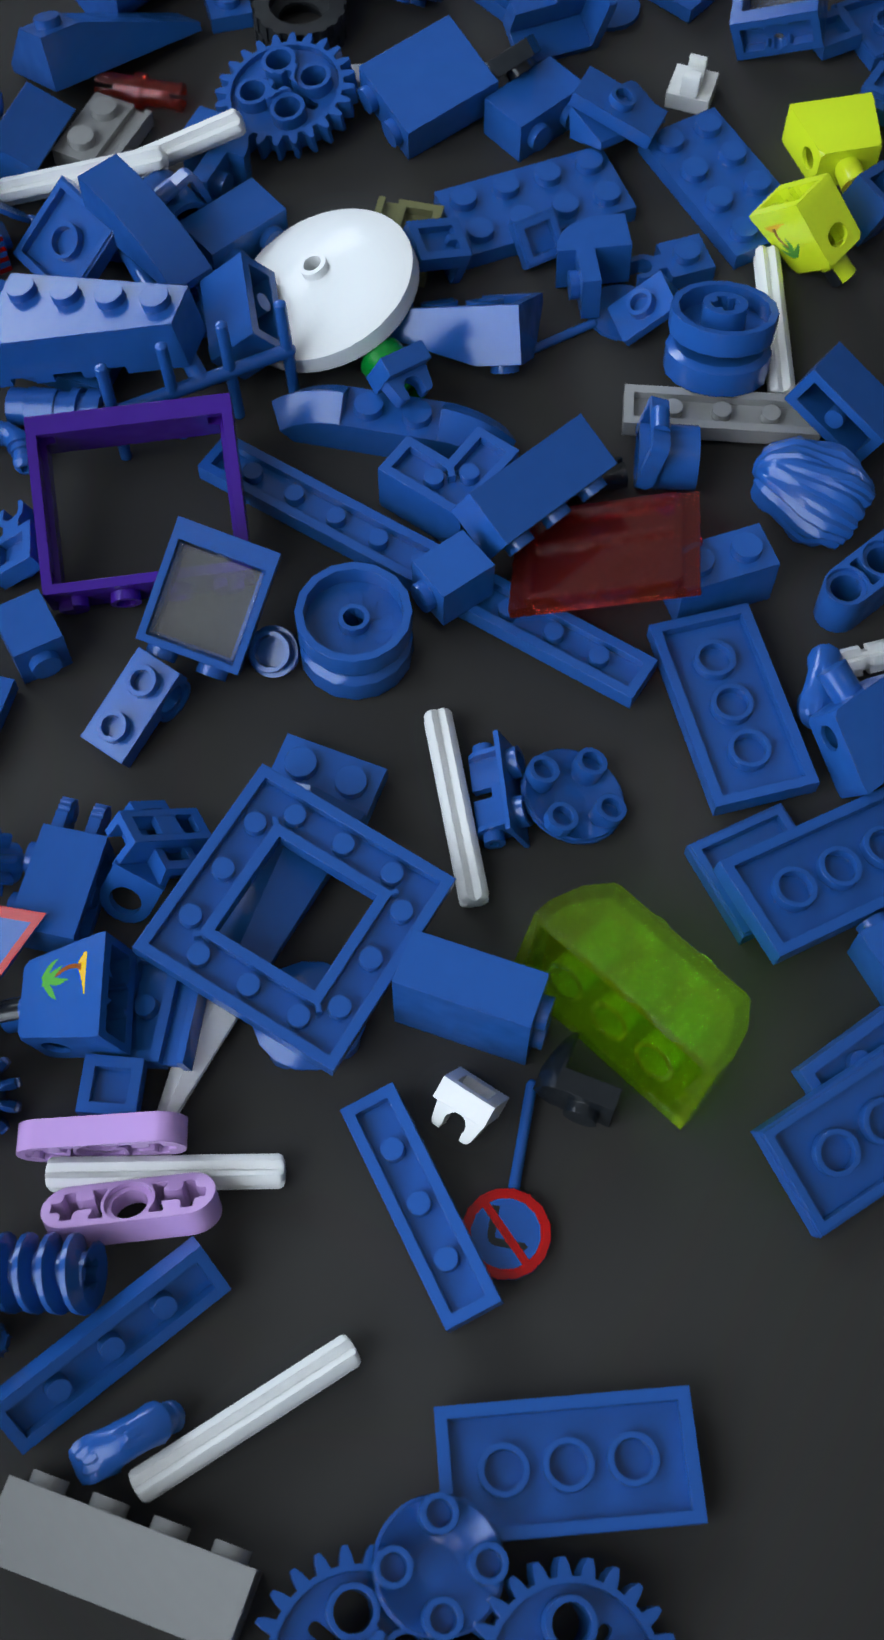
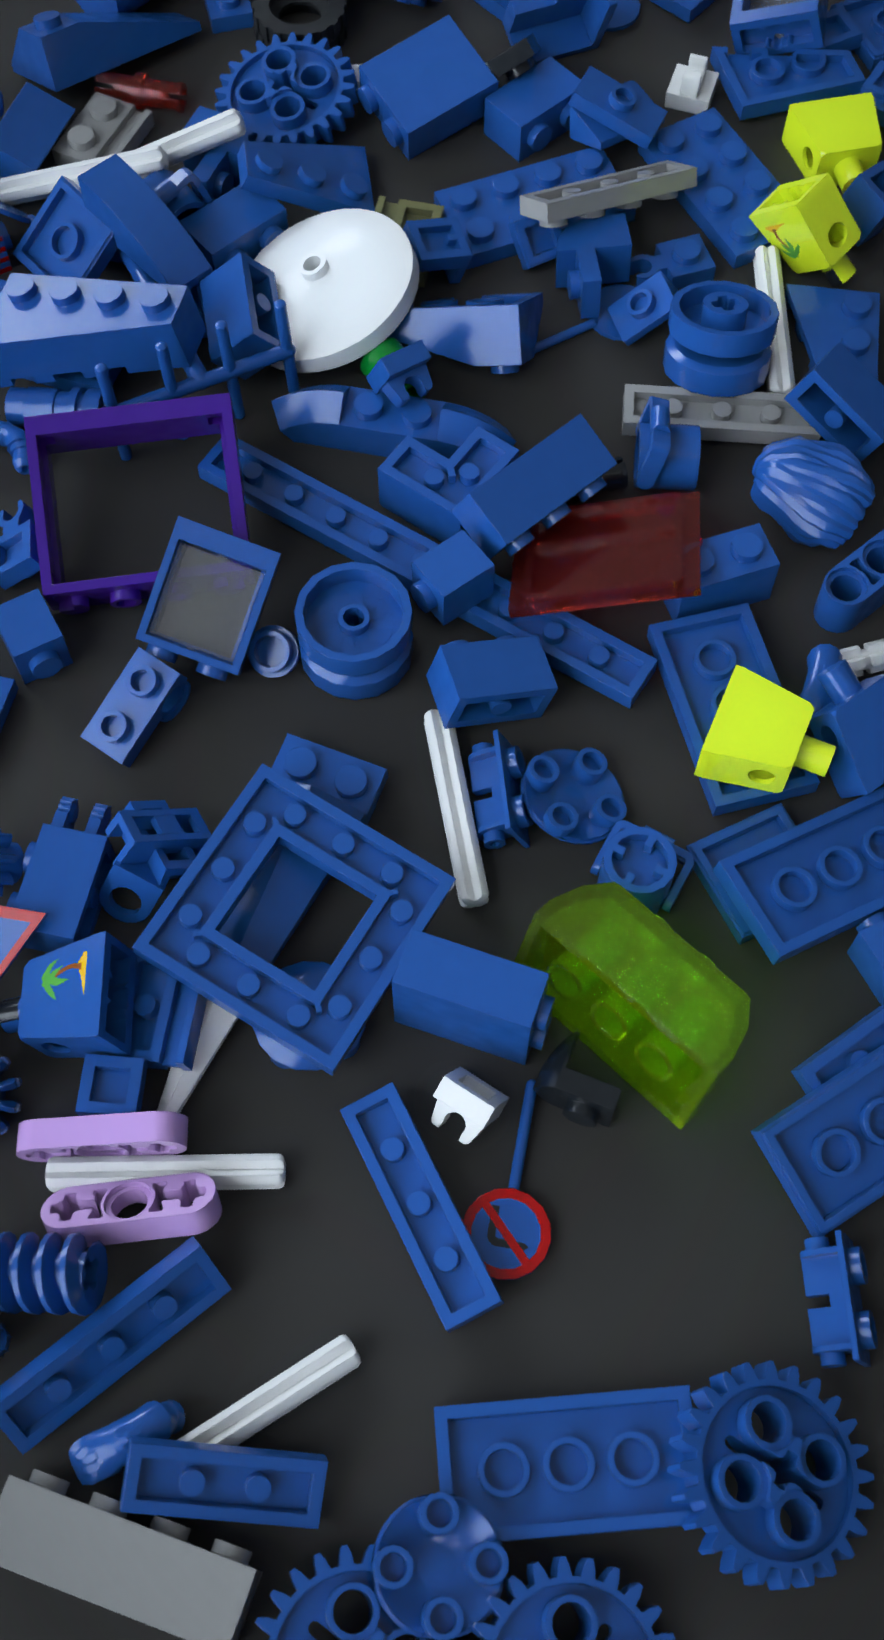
(223, 1483): none -> blue plate
(307, 174): none -> blue wing
(491, 681): none -> blue brick
(618, 190): none -> light grey plate
(643, 864): none -> blue piece
(750, 1525): none -> blue gear
(760, 736): none -> neon yellow torso
(770, 83): none -> blue wing
(833, 316): none -> blue wing
(844, 1325): none -> blue hinge

